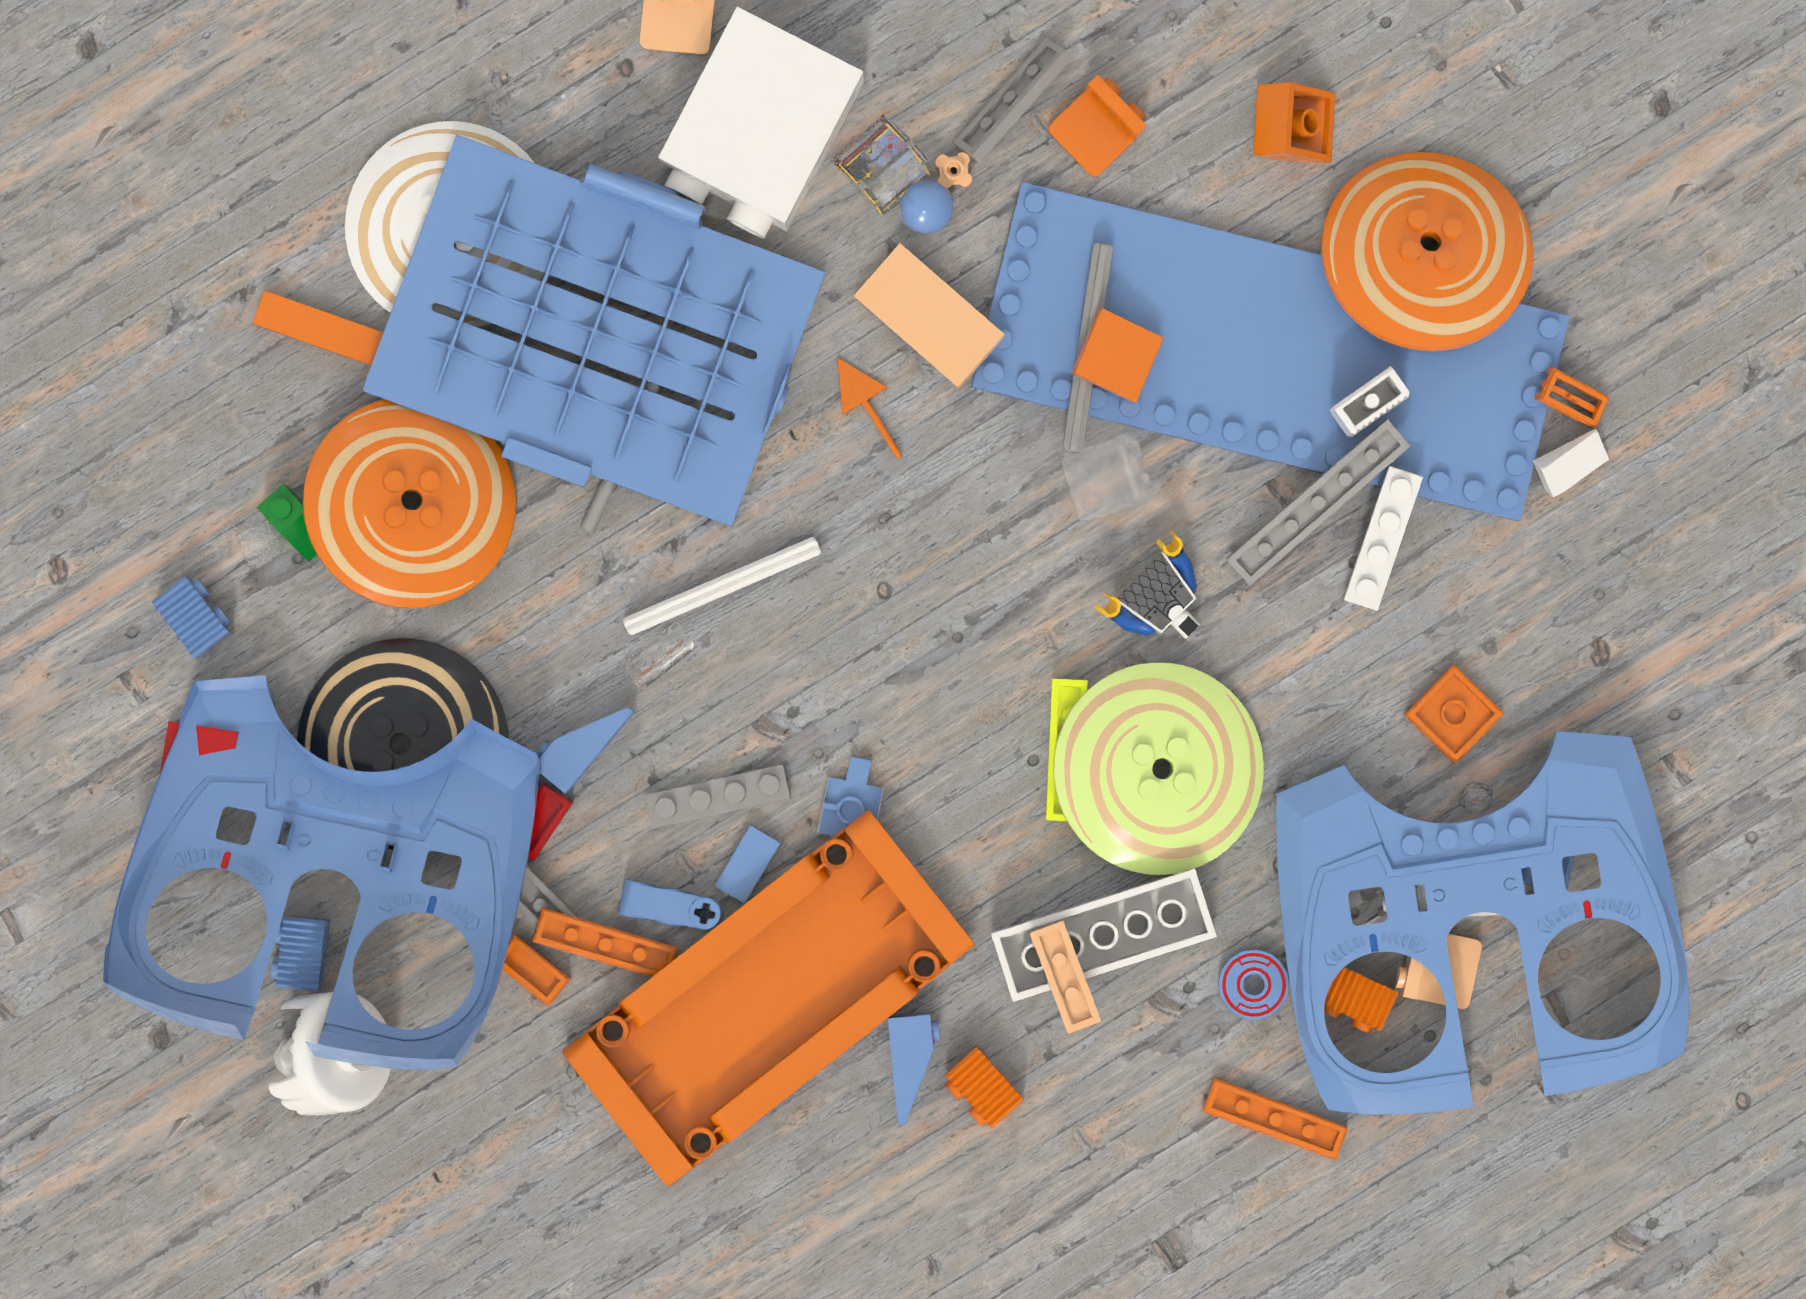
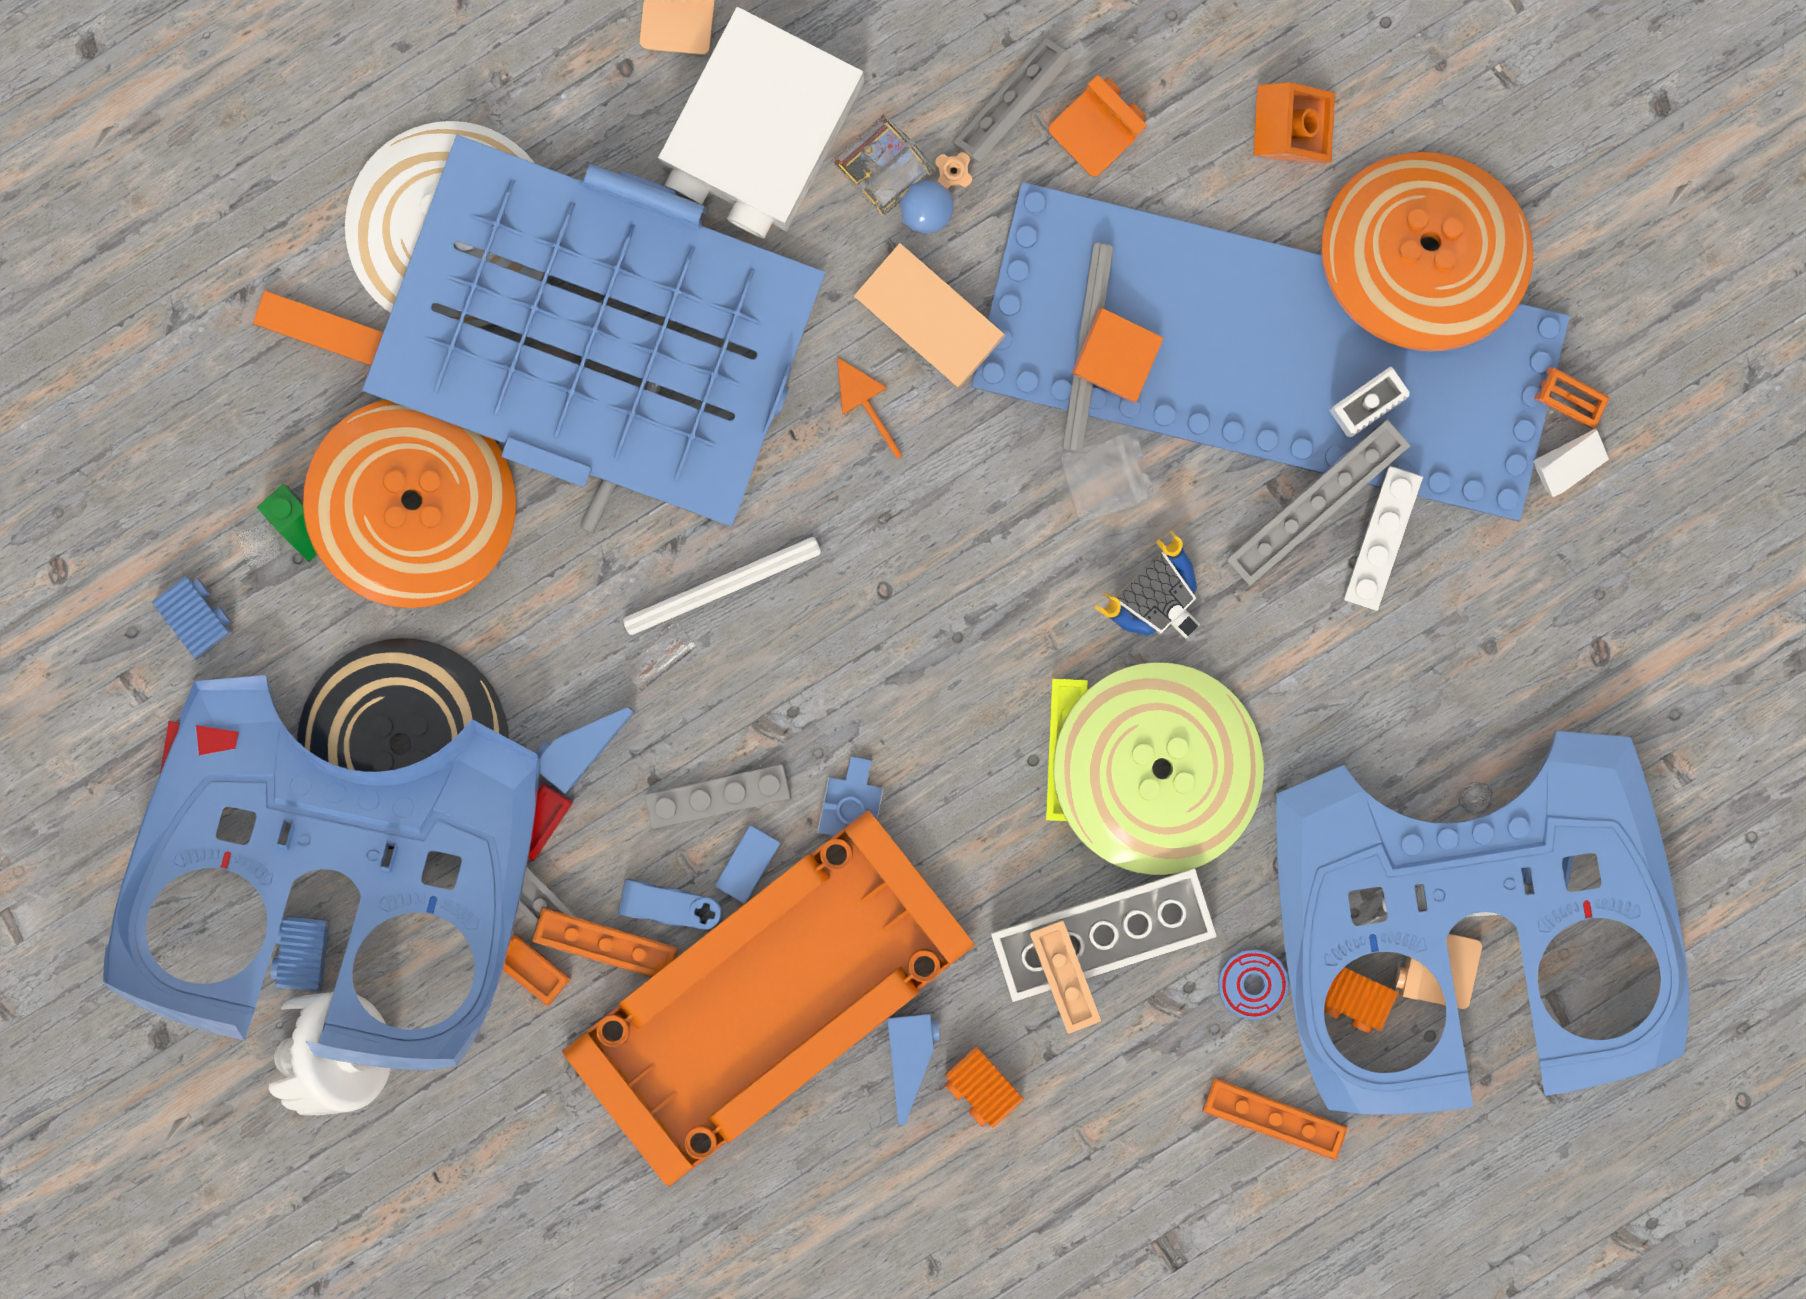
(1454, 714): orange tile -> none

